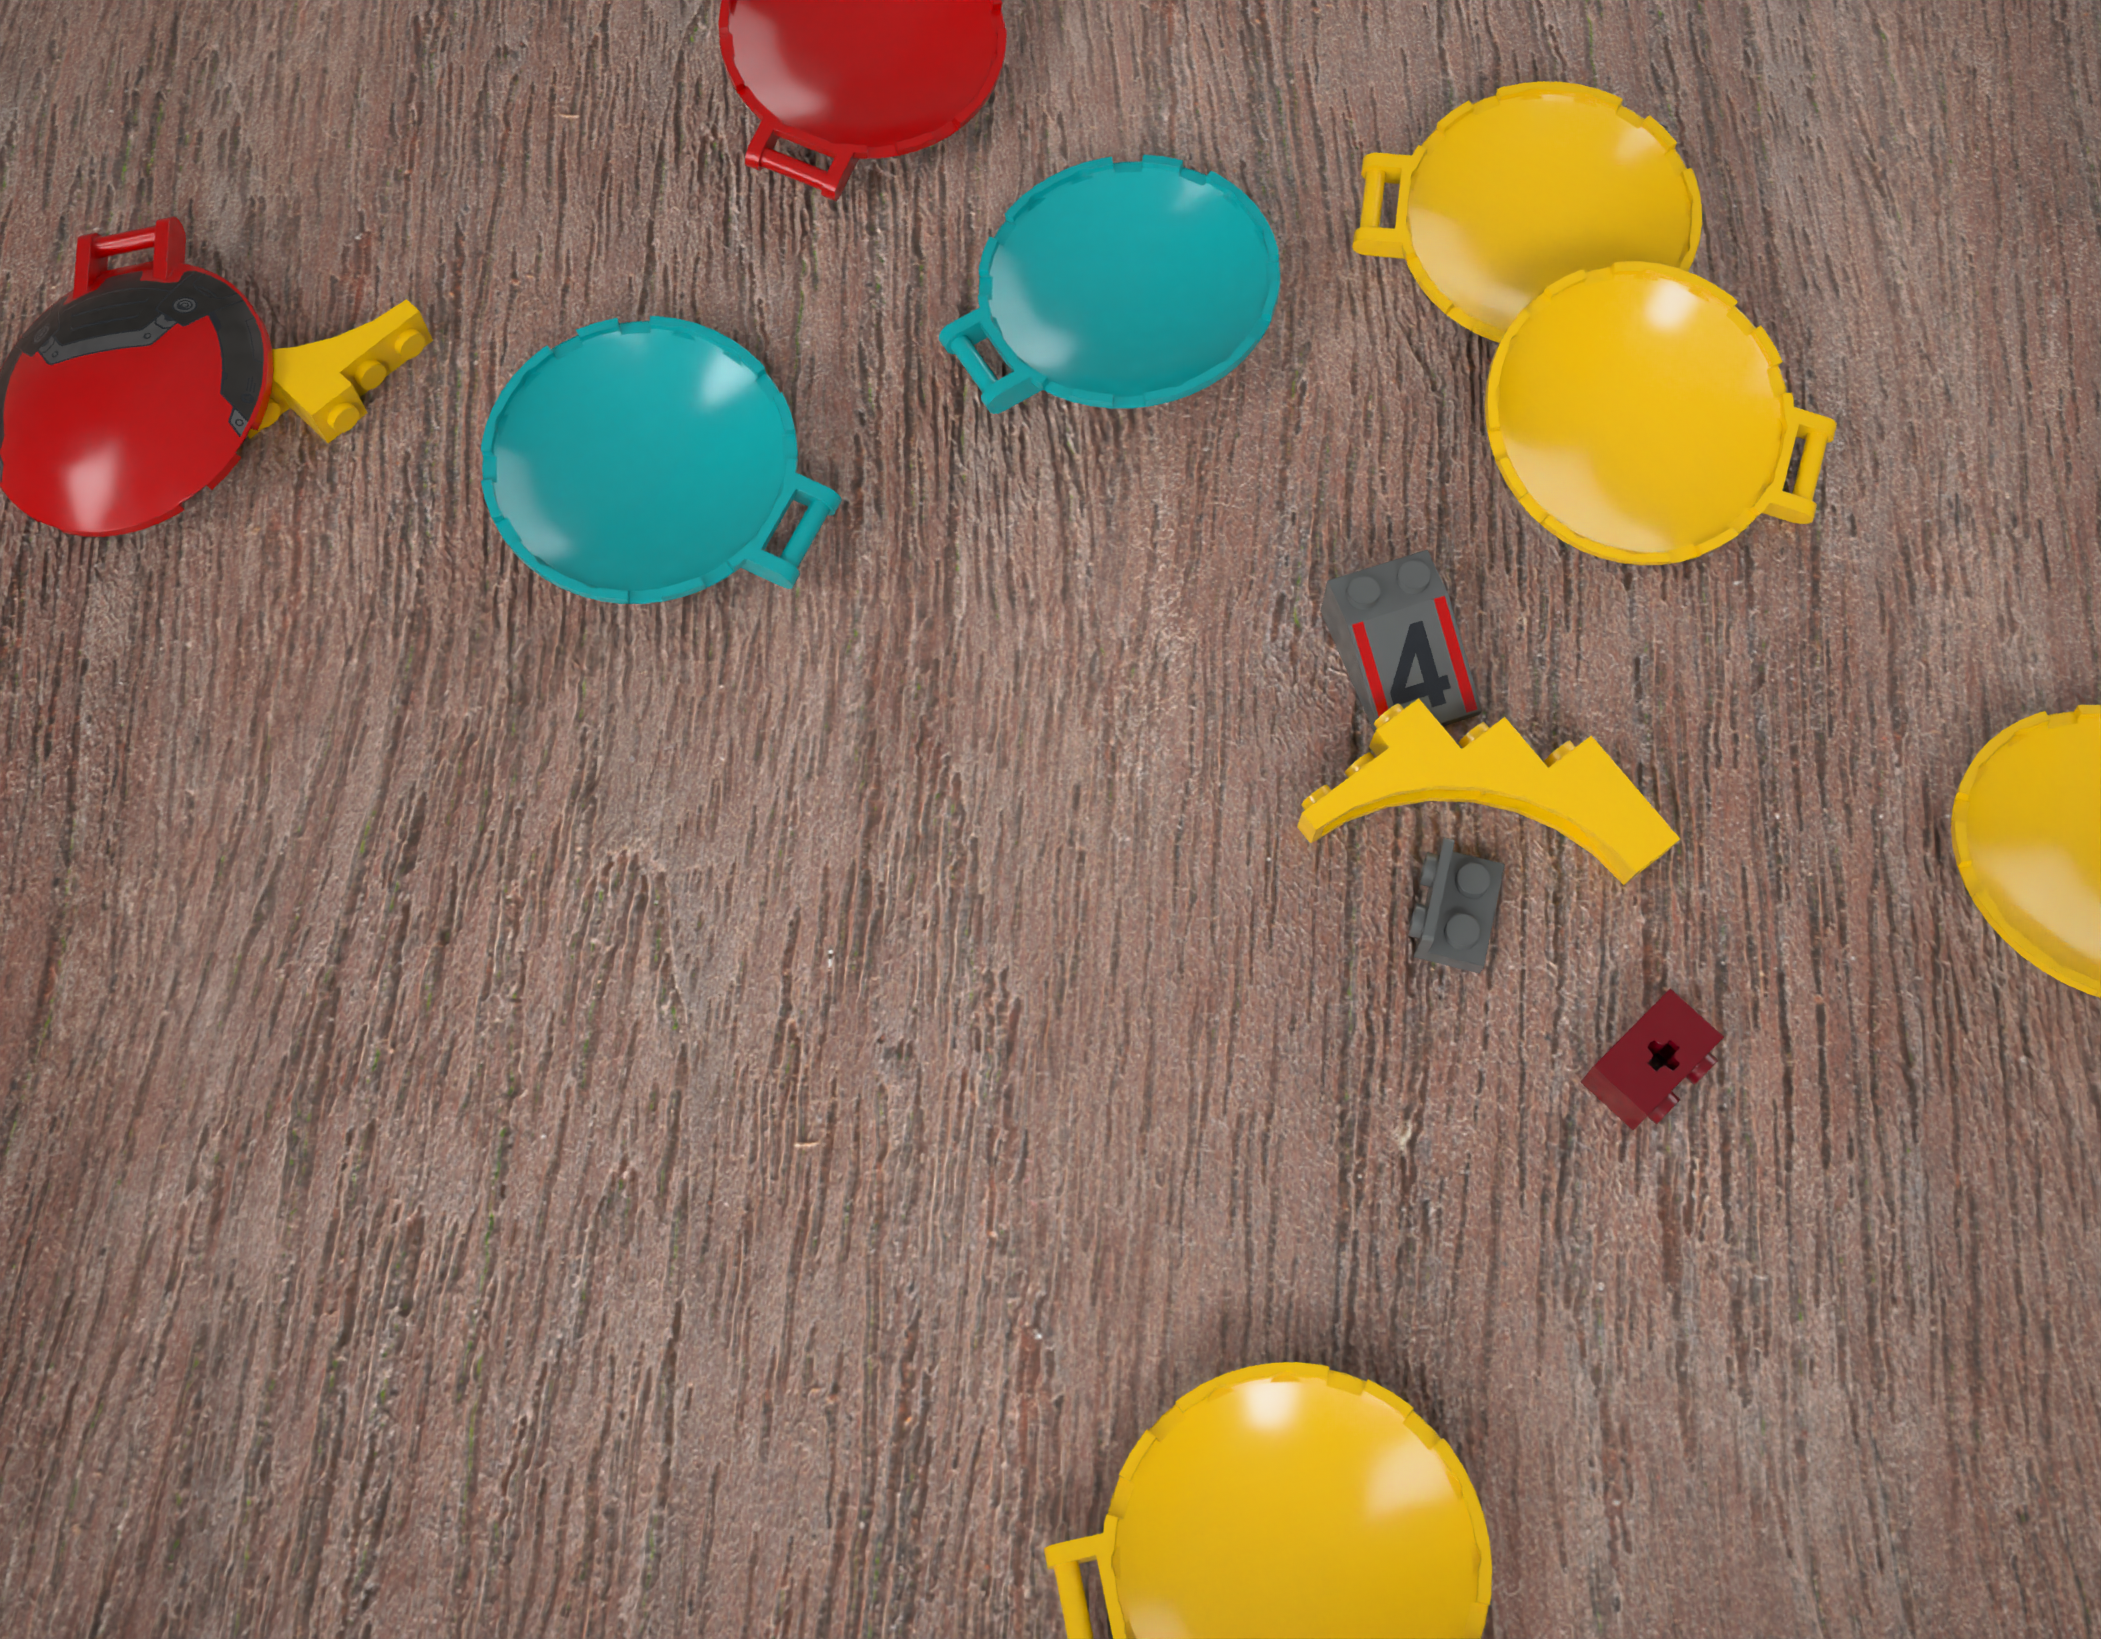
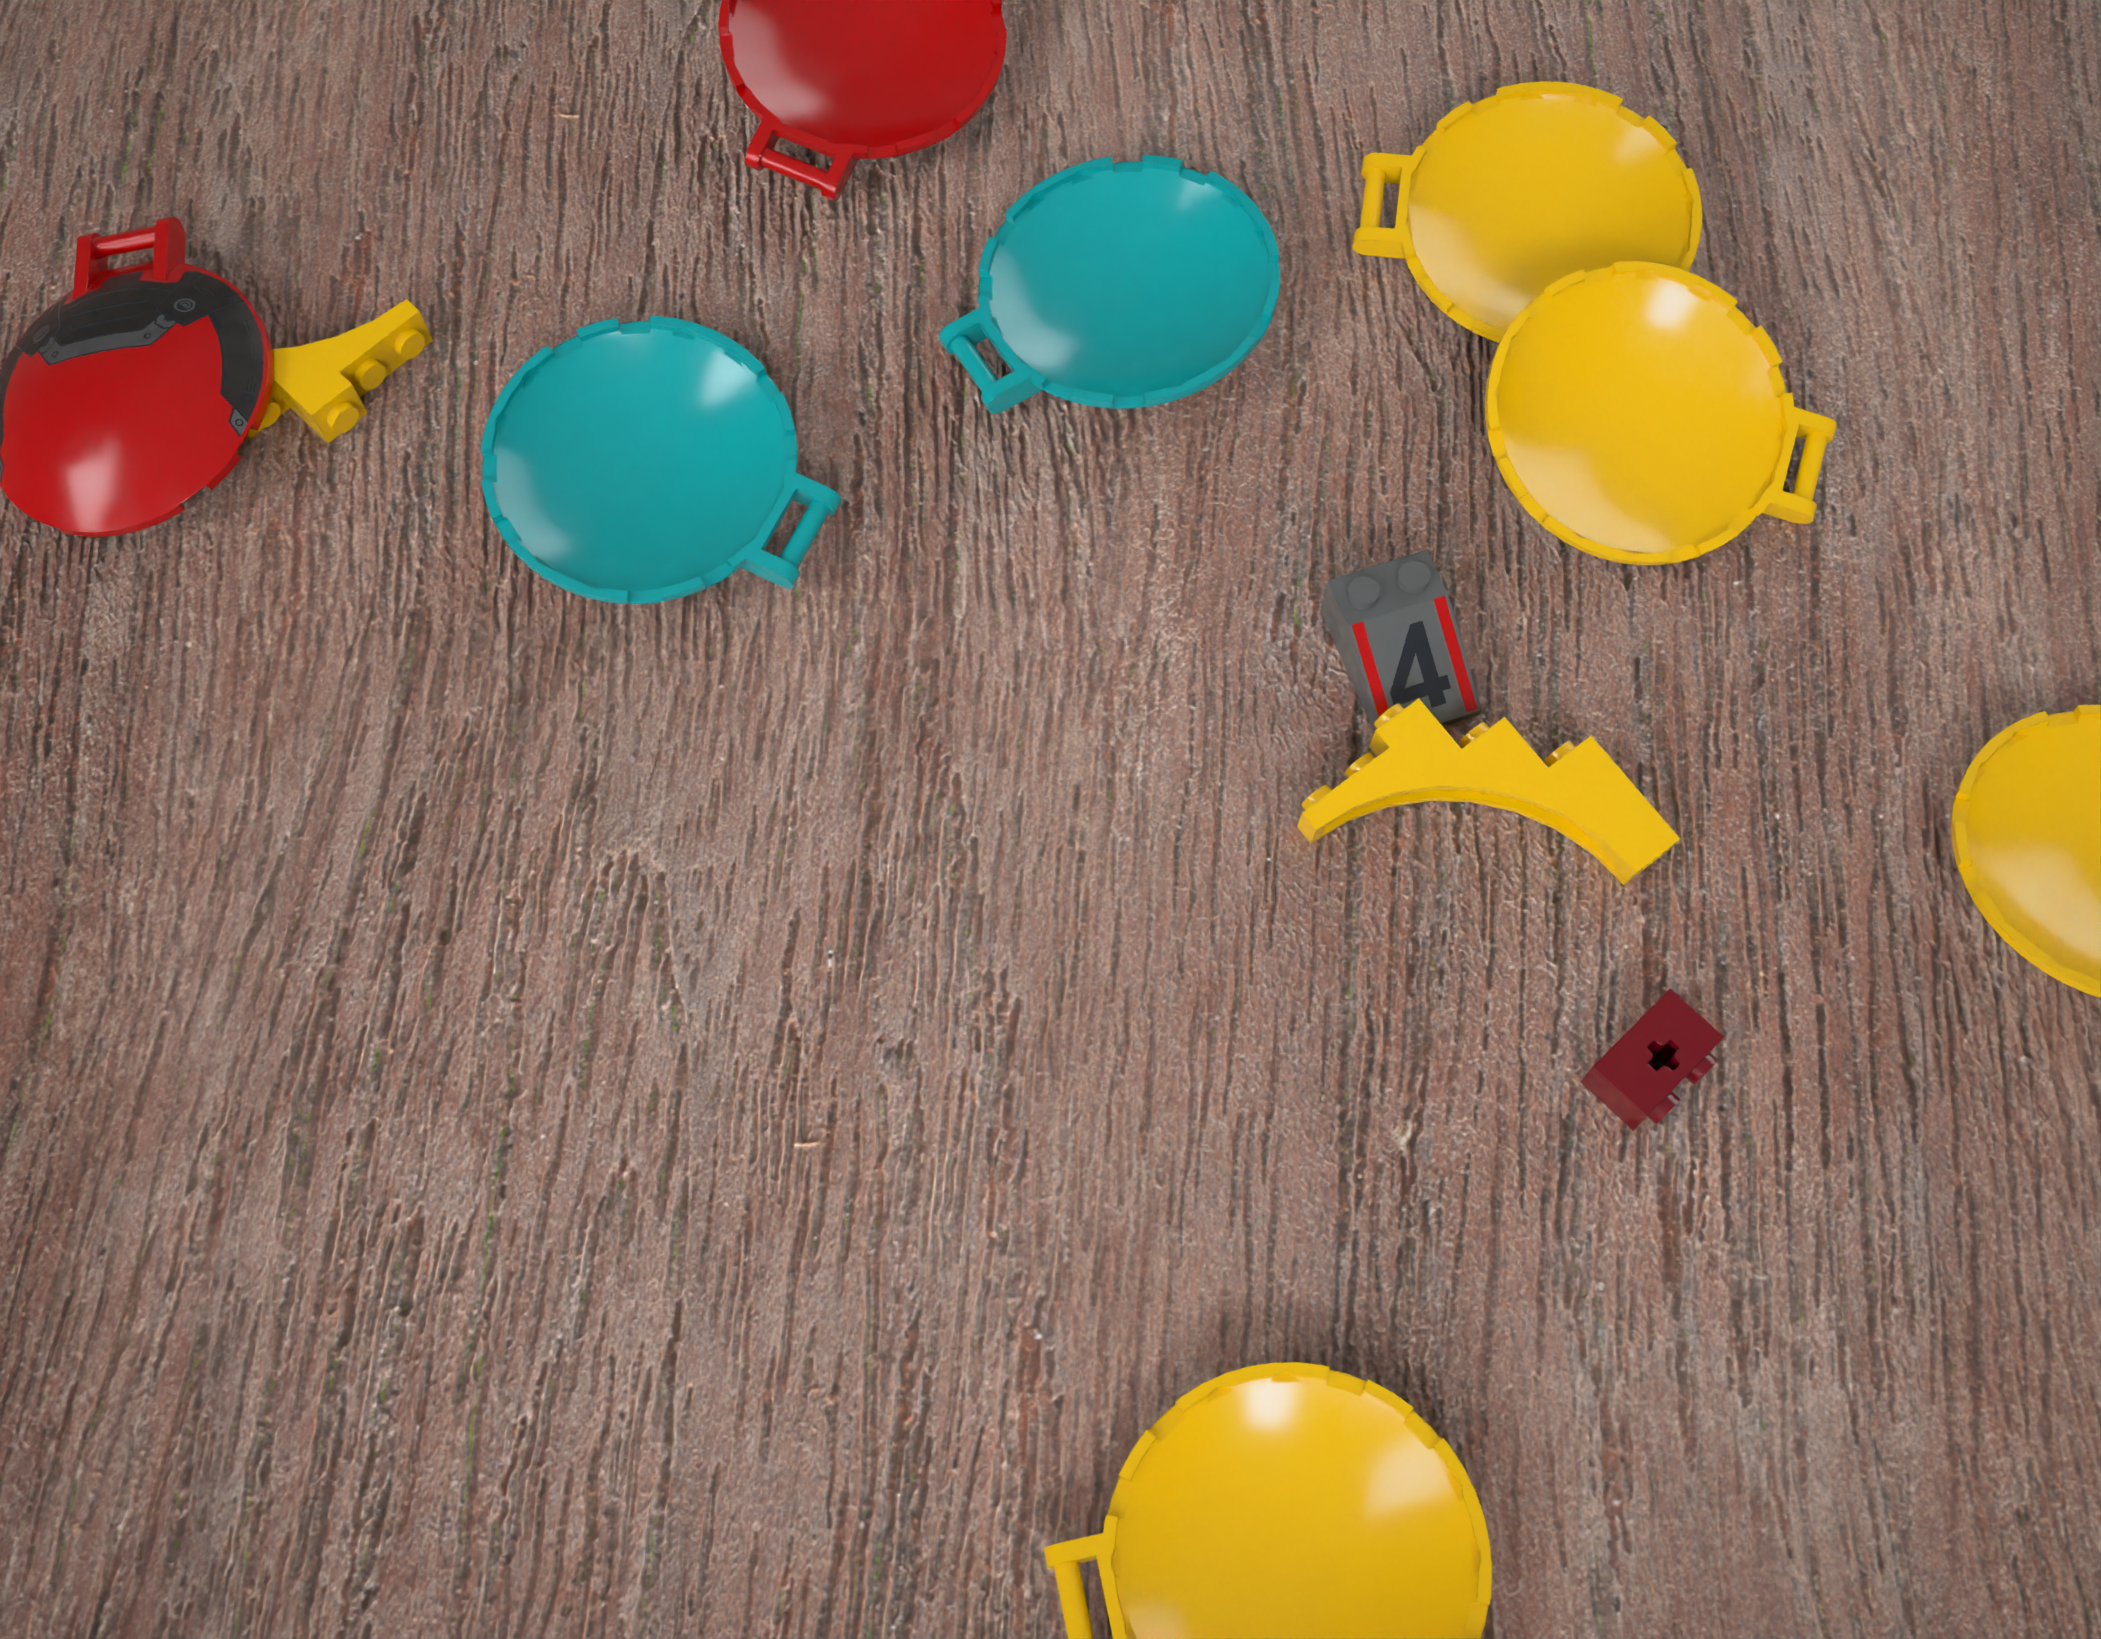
(1458, 908): dark grey bracket -> none

